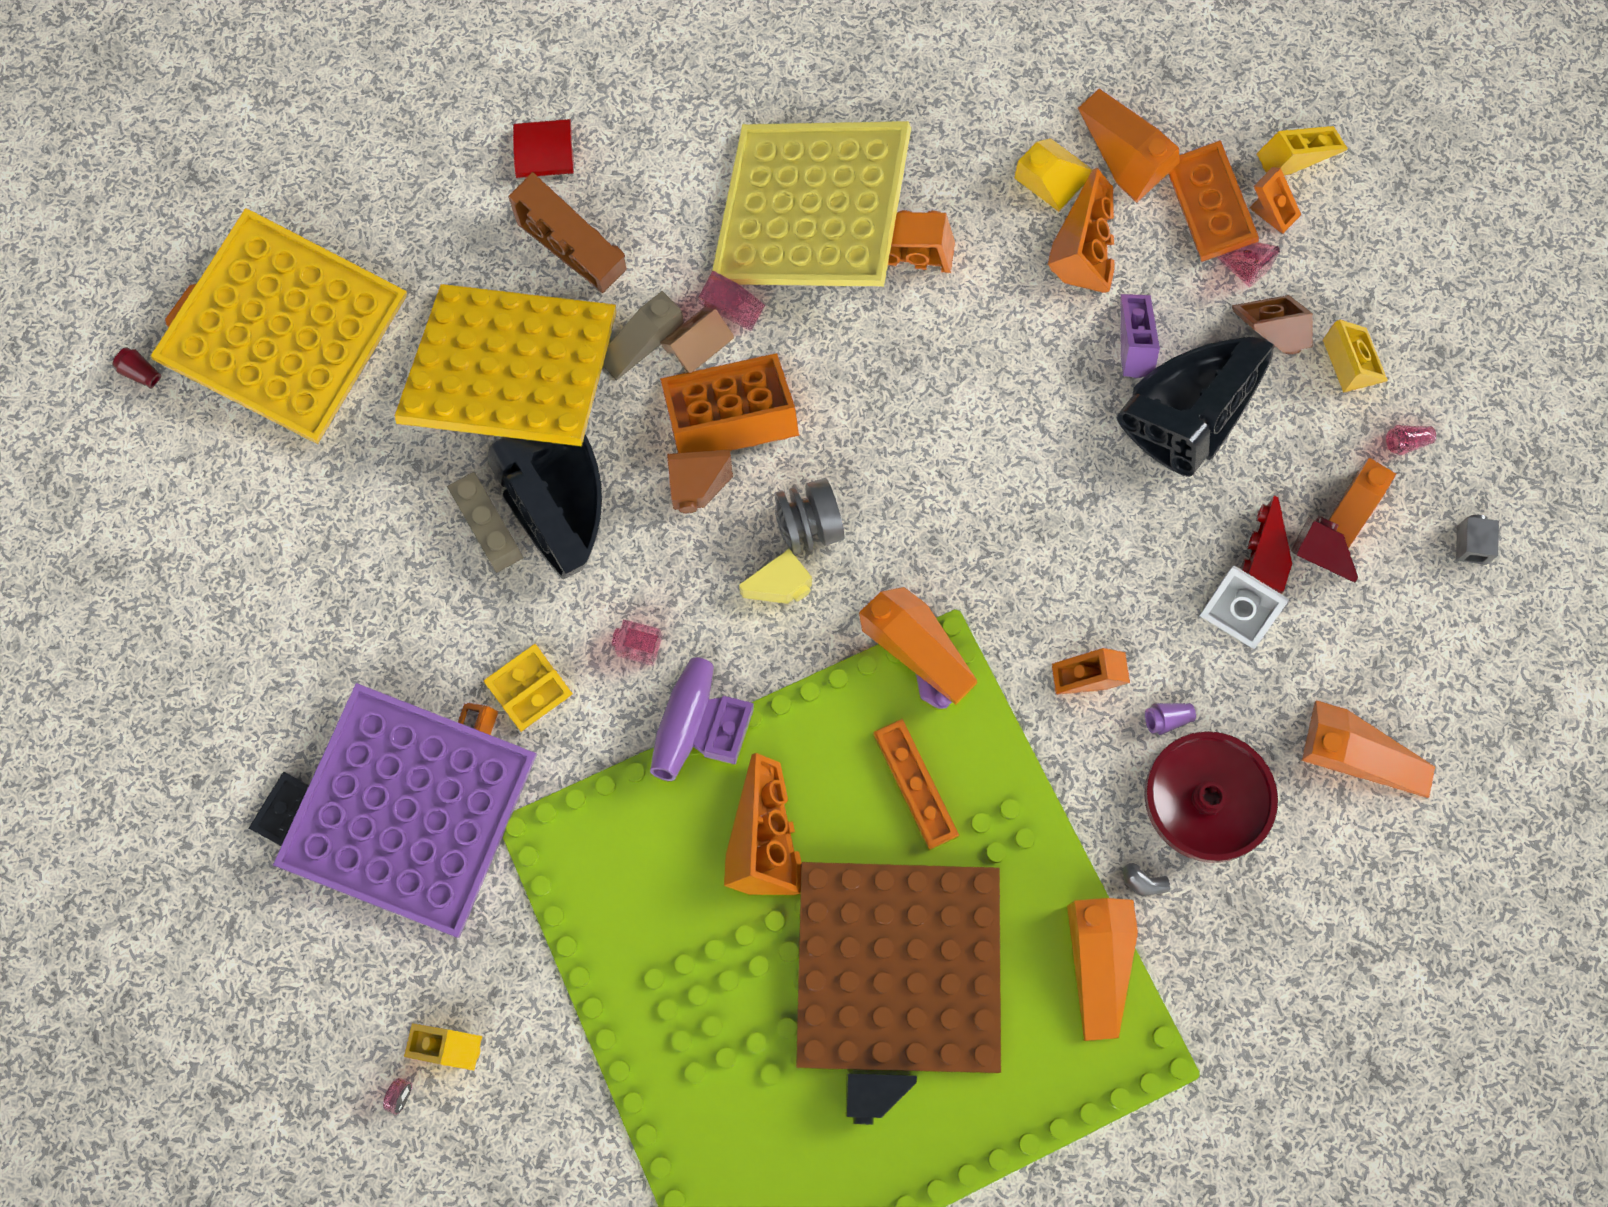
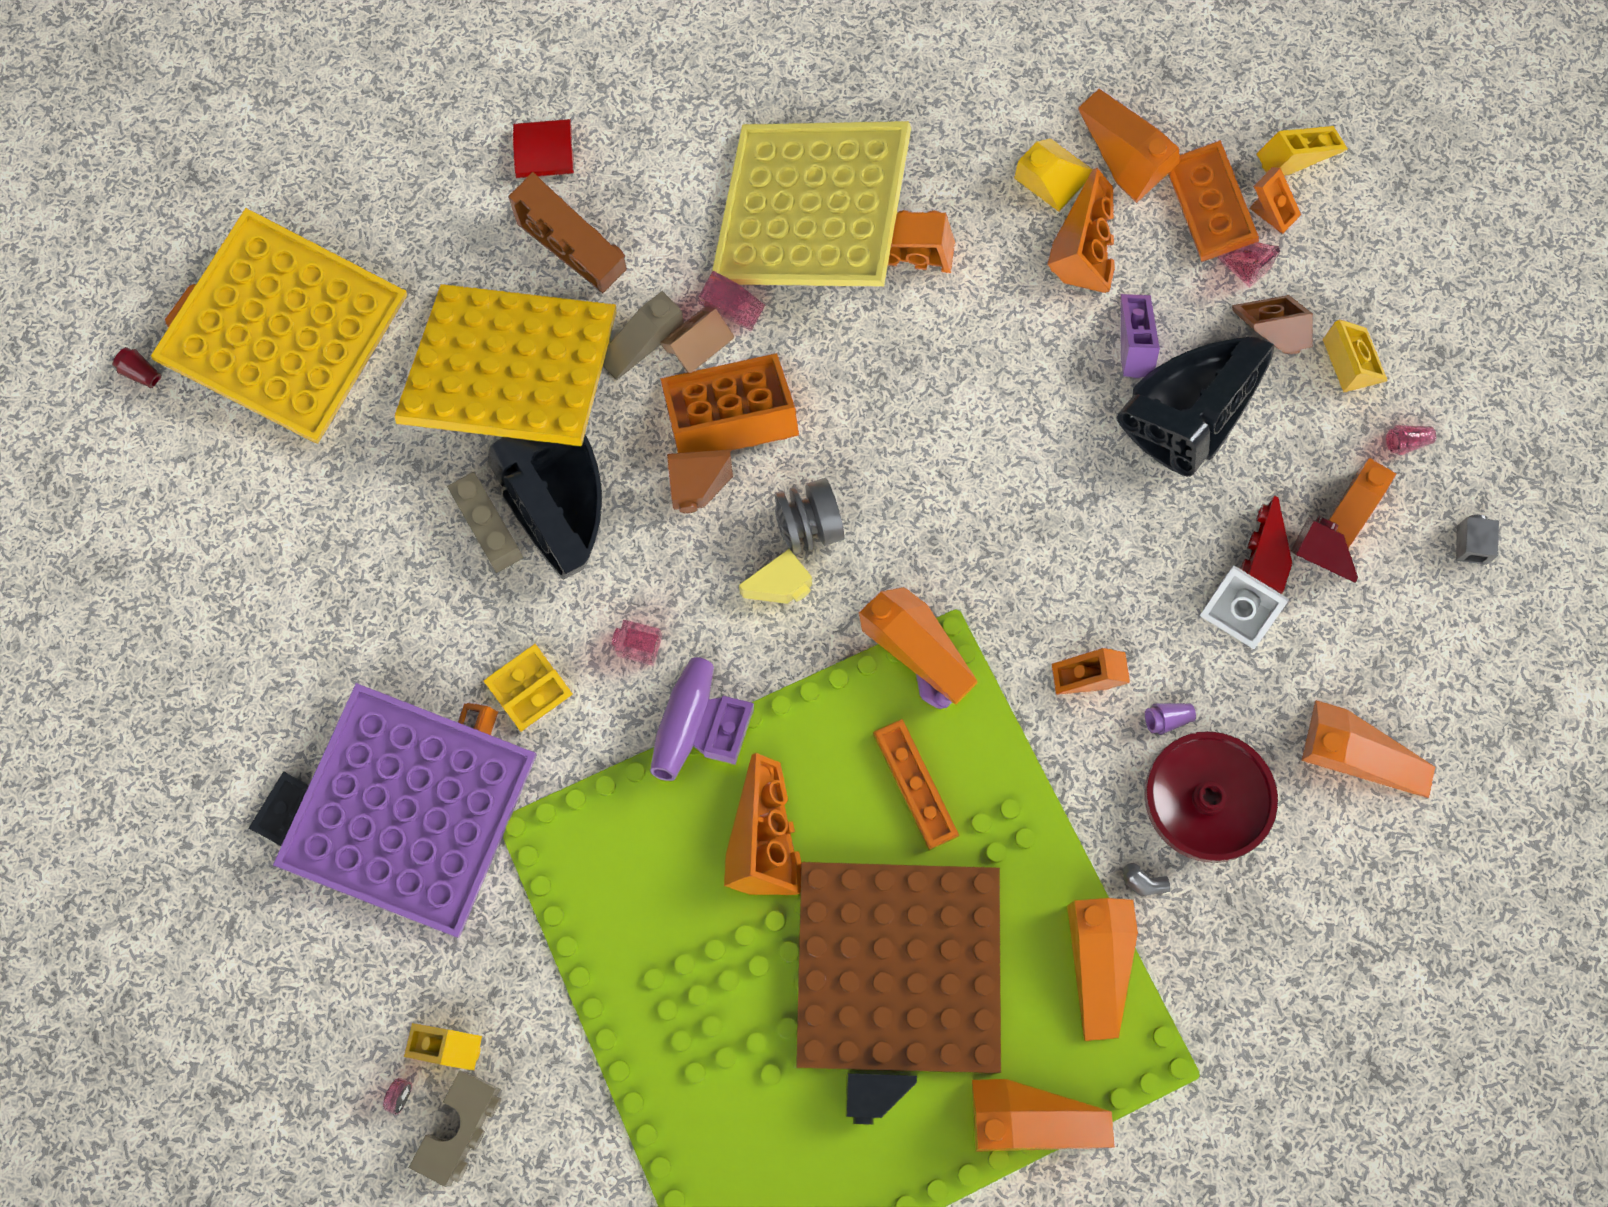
(444, 1159): none -> dark tan arch
(1027, 1118): none -> orange wedge

